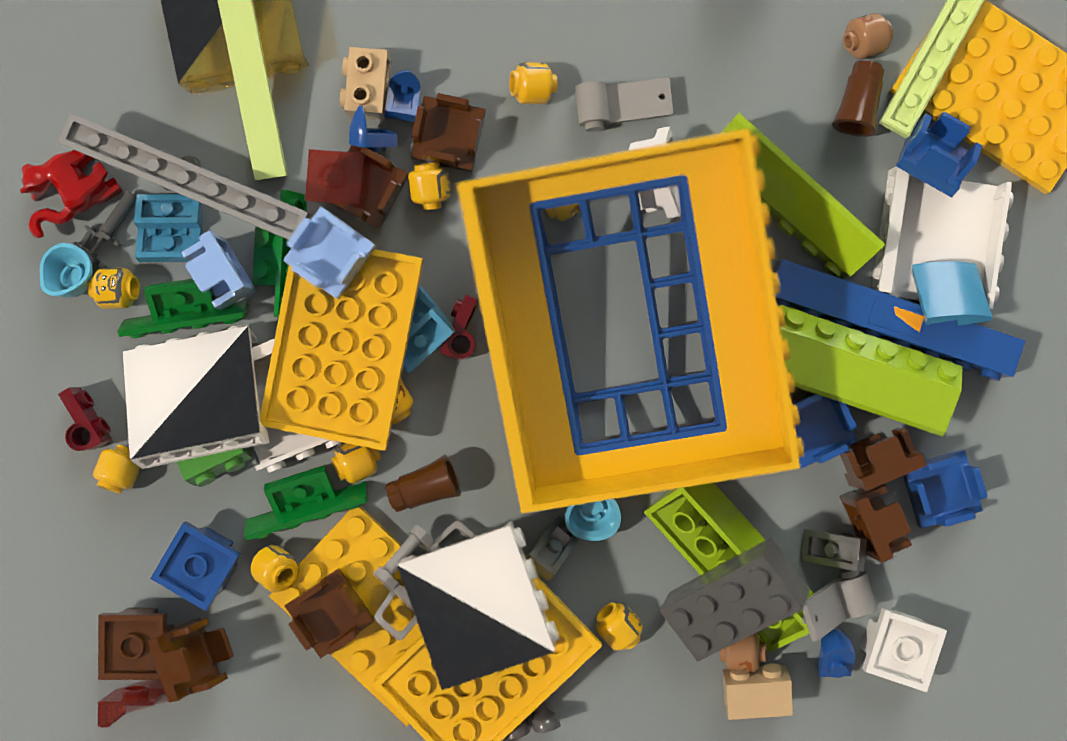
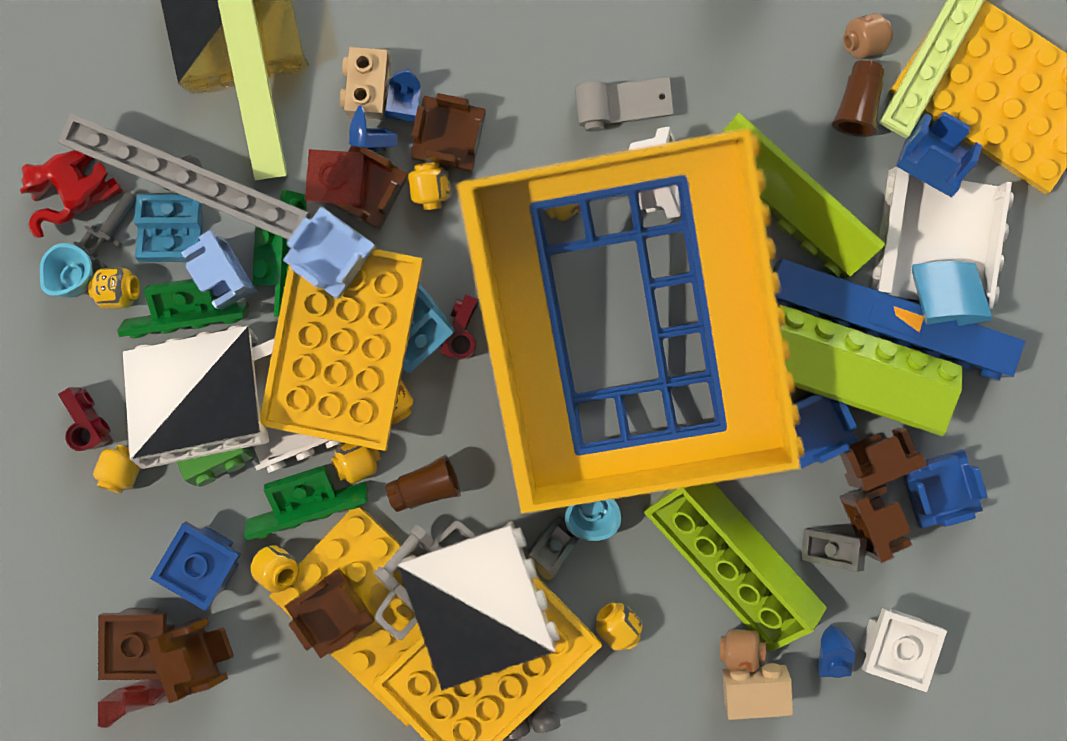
(532, 83): yellow head -> none
(735, 600): dark grey brick -> none
(839, 600): light grey door -> none

